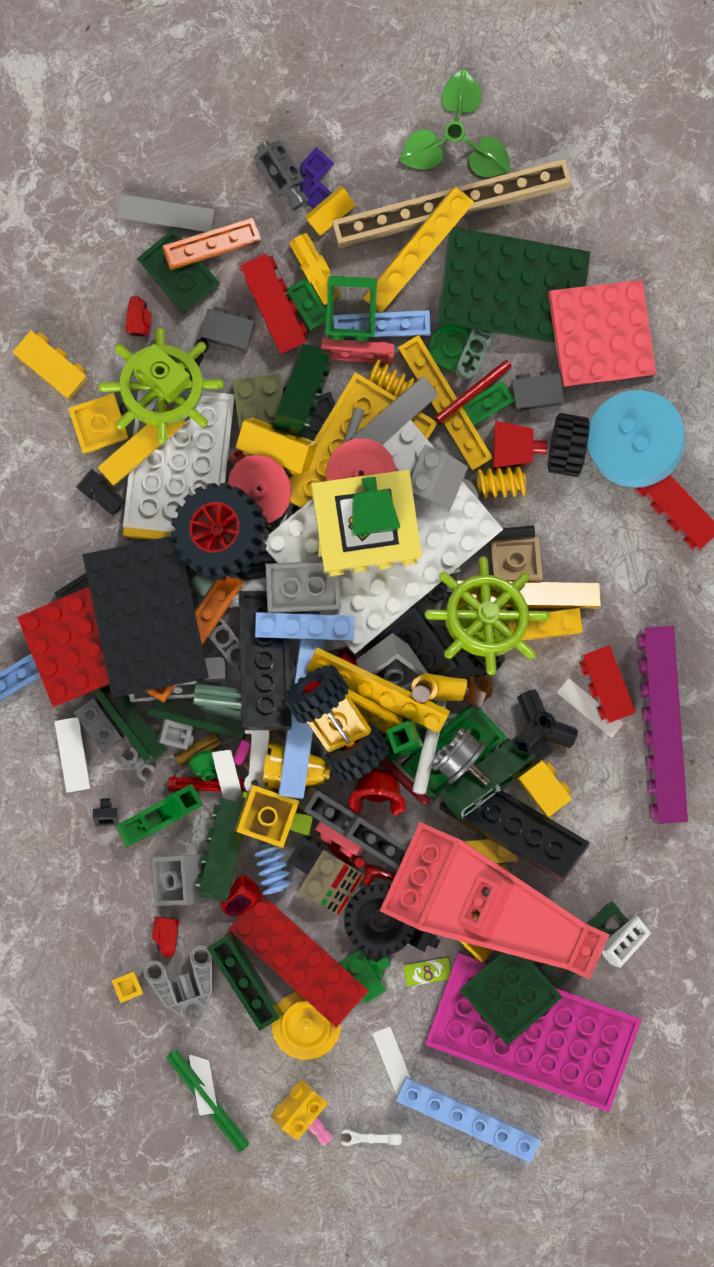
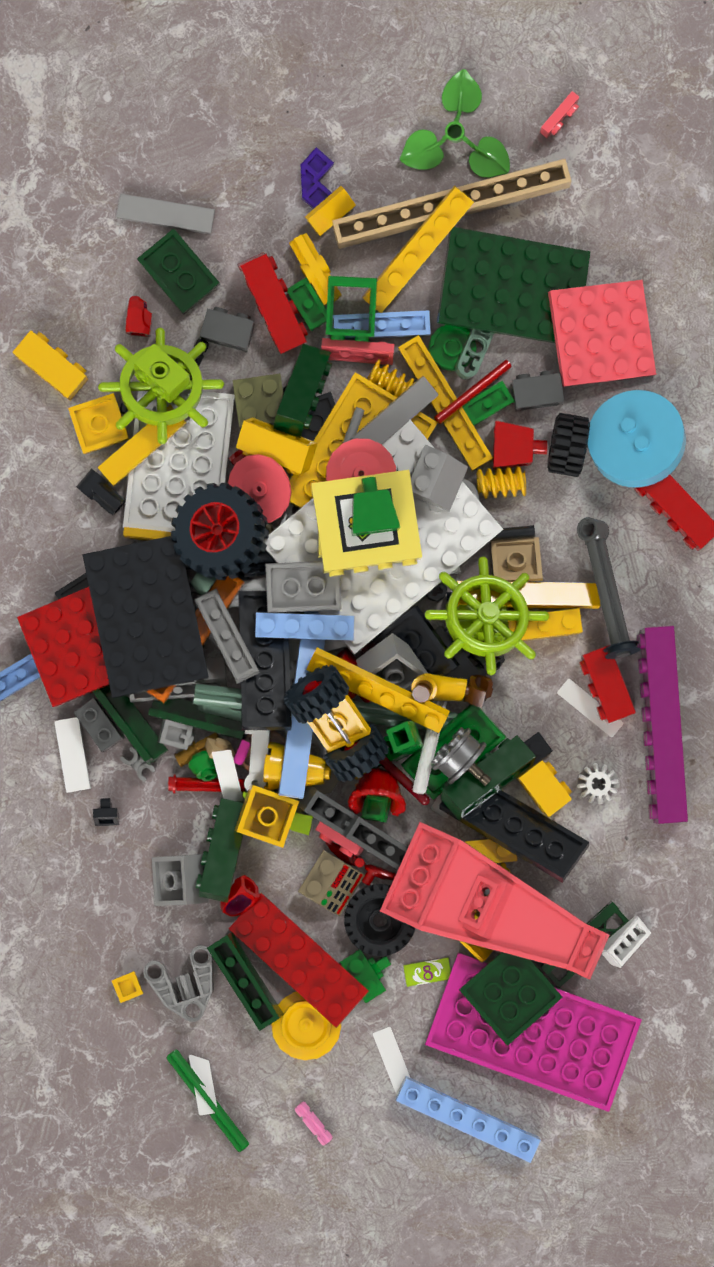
(159, 815): green arch -> none
(165, 935): red rock -> none
(211, 243): tile -> none
(218, 744): none -> tan plate
(226, 636): none -> light grey tile
(272, 868): light blue piece -> none
(281, 173): dark grey brick -> none
(298, 862): black brick -> none
(298, 1109): yellow bracket -> none
(374, 713): yellow tile -> none
(376, 808): none -> green tile
(391, 1138): white piece -> none
(423, 939): black tile -> none
(540, 726): black piece -> none
(554, 122): none -> coral plate
(597, 775): none -> white gear
(607, 589): none -> dark grey piece

